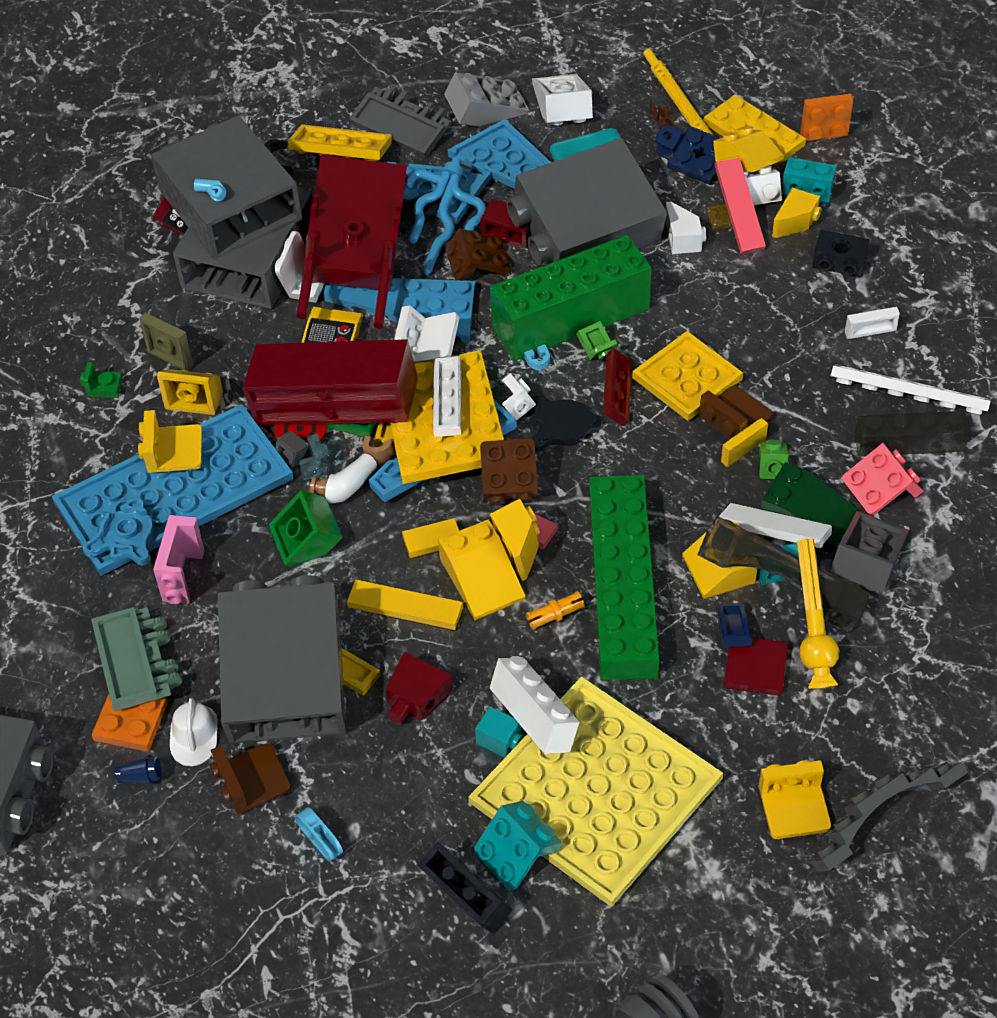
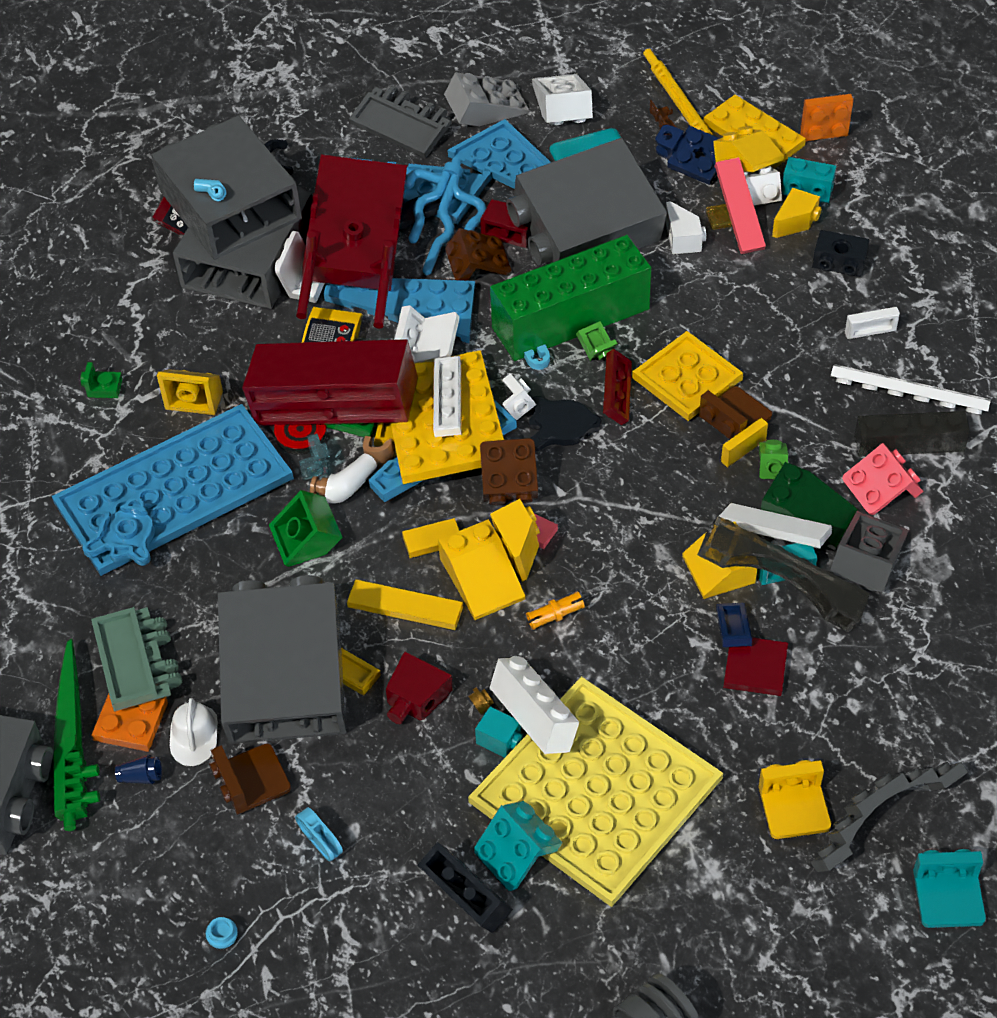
(69, 764): none -> green piece
(166, 342): olive tile -> none
(169, 447): yellow bracket -> none
(179, 542): bright pink panel -> none
(221, 933): none -> medium azure plate
(291, 449): dark grey slope -> none
(339, 142): yellow plate -> none
(481, 700): none -> pearl gold plate
(623, 578): green brick -> none
(819, 650): yellow piece -> none
(949, 888): none -> teal bracket

